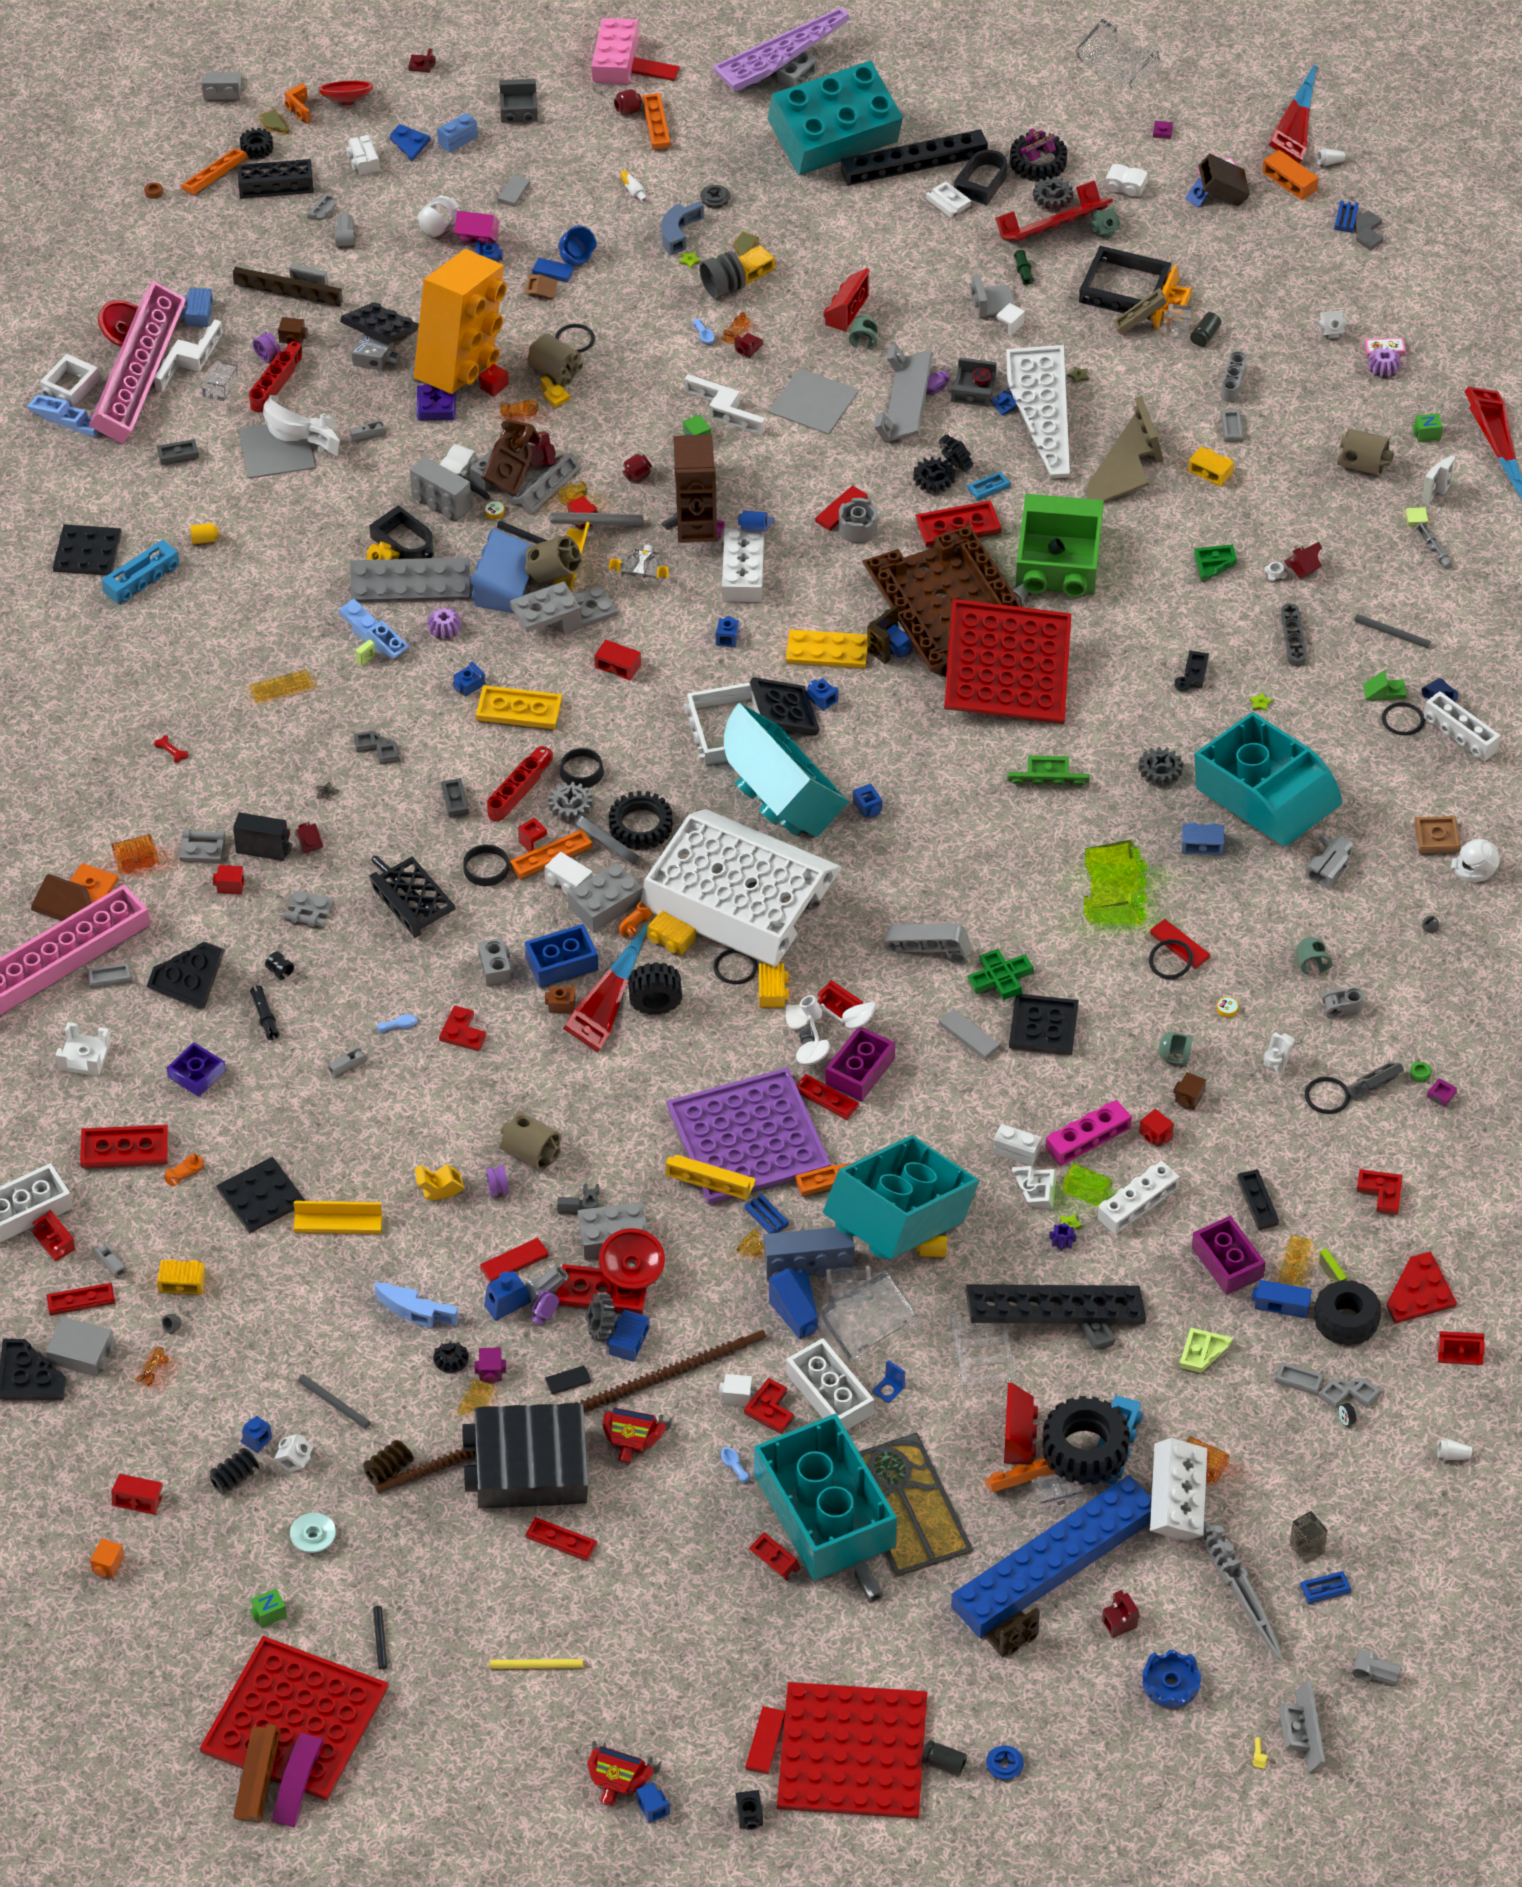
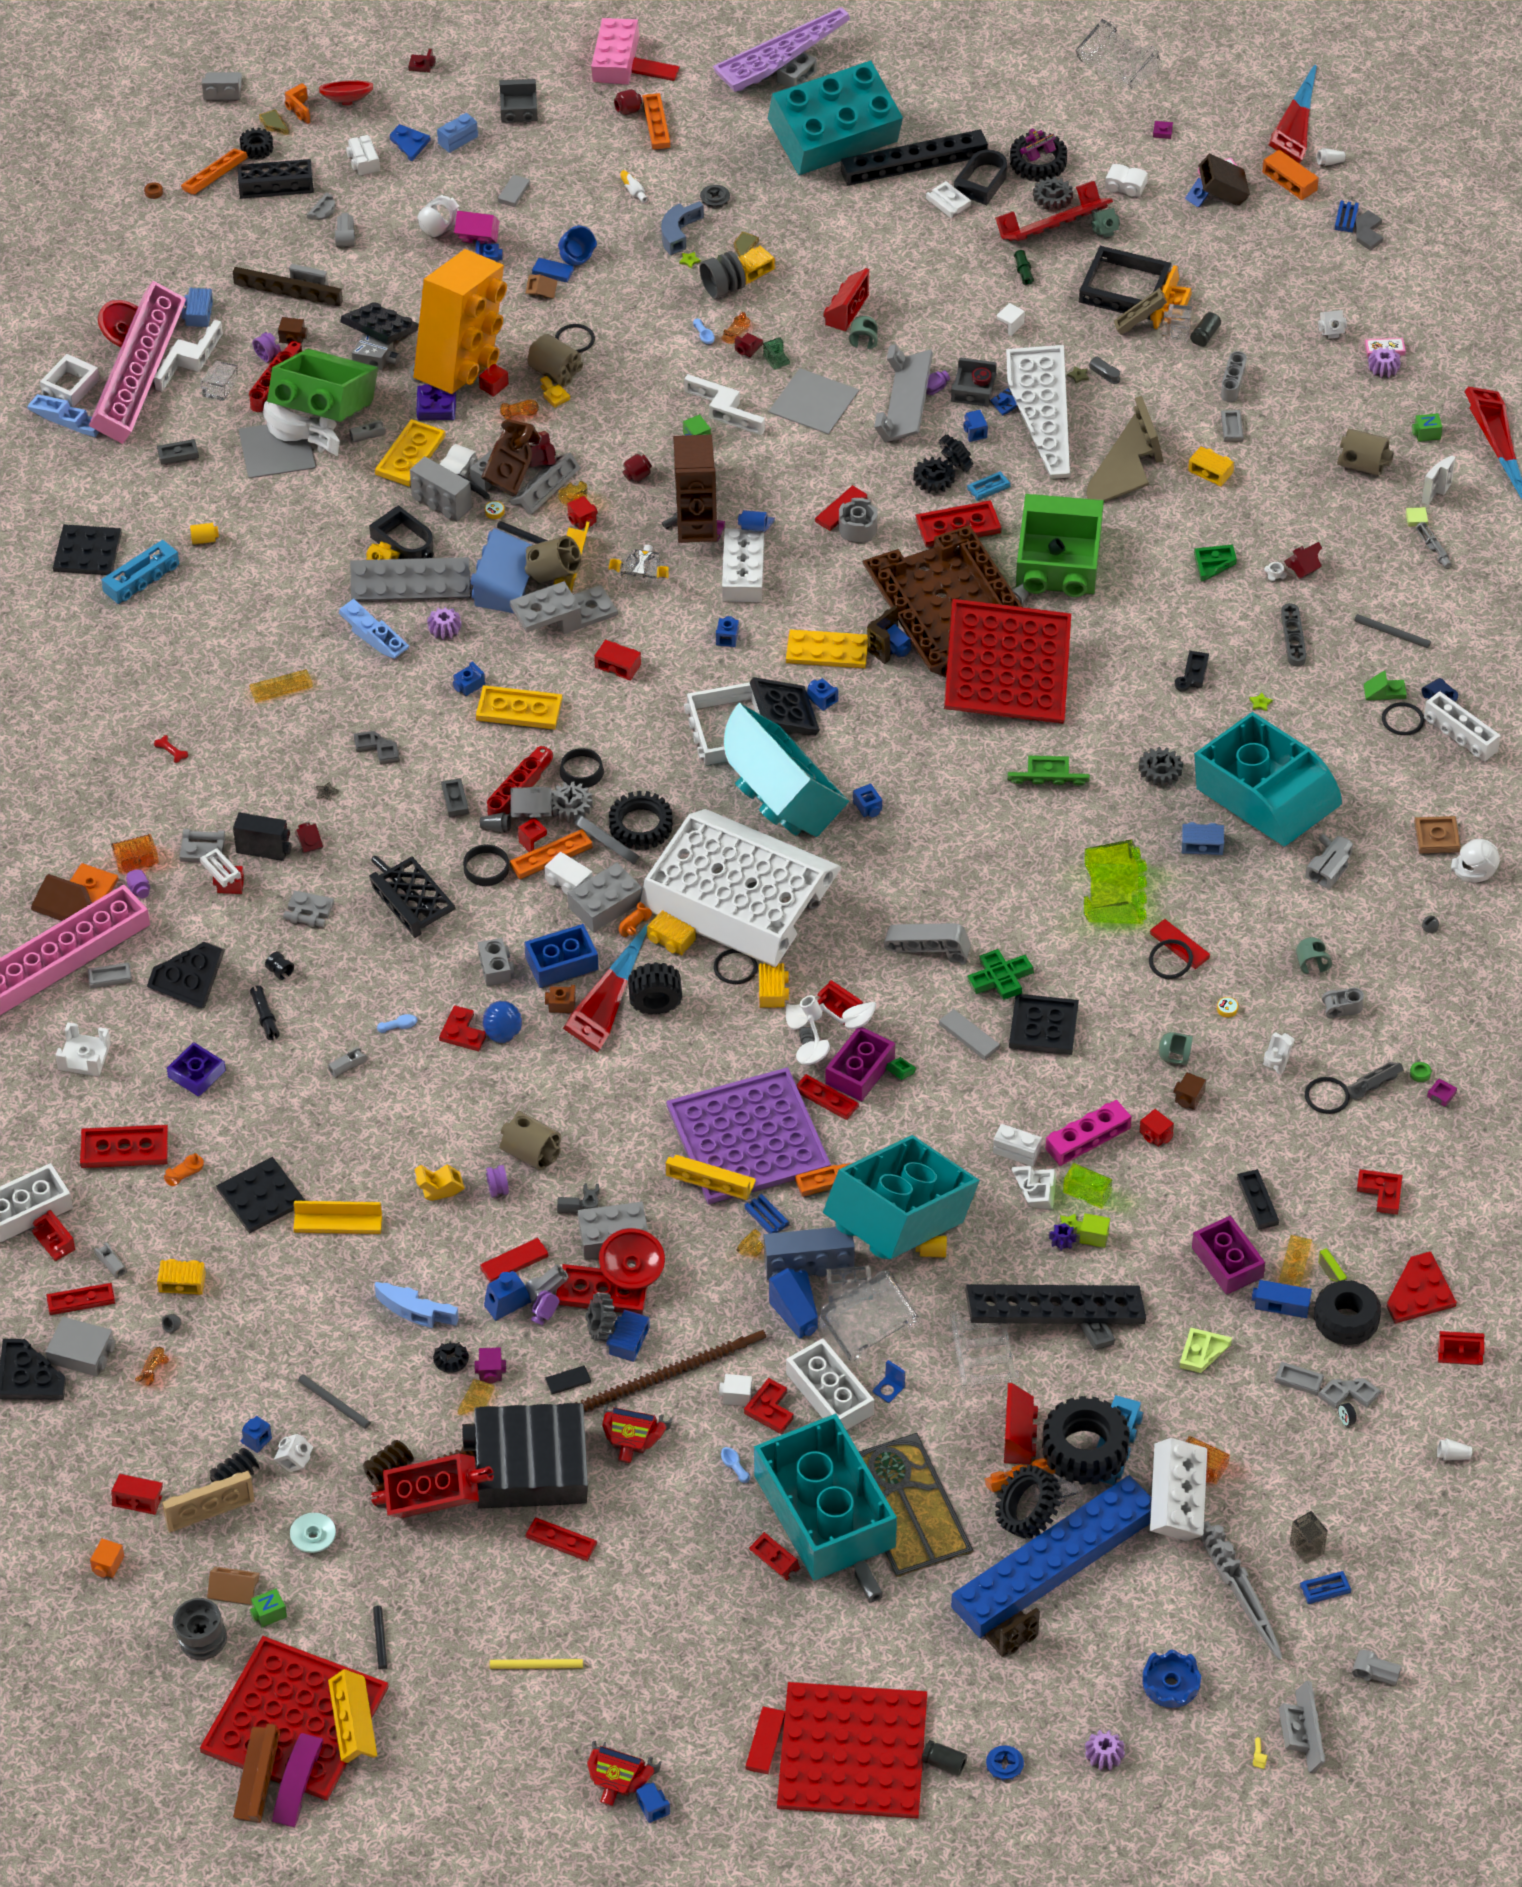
(138, 883): none -> medium lavender arm
(200, 1628): none -> dark grey wheel
(208, 1501): none -> tan plate
(228, 877): none -> white tile
(232, 1585): none -> medium nougat panel
(322, 384): none -> bright green brick
(352, 1715): none -> yellow panel
(365, 652): yellowish green tile -> none
(408, 449): none -> yellow plate
(431, 1485): none -> red brick
(497, 822): none -> dark grey cone
(502, 1021): none -> blue piece
(531, 801): none -> light grey brick
(596, 518): light grey axle -> none
(749, 1801): black brick -> none
(774, 353): none -> clear green panel
(901, 1068): none -> green tile
(975, 425): none -> blue brick
(989, 299): light grey bracket -> none
(1042, 1512): none -> black tyre
(1093, 1230): none -> lime brick
(1105, 370): none -> dark grey bar
(1109, 1757): none -> lavender gear
(1121, 1615): dark red brick -> none
(1138, 1197): white brick -> none

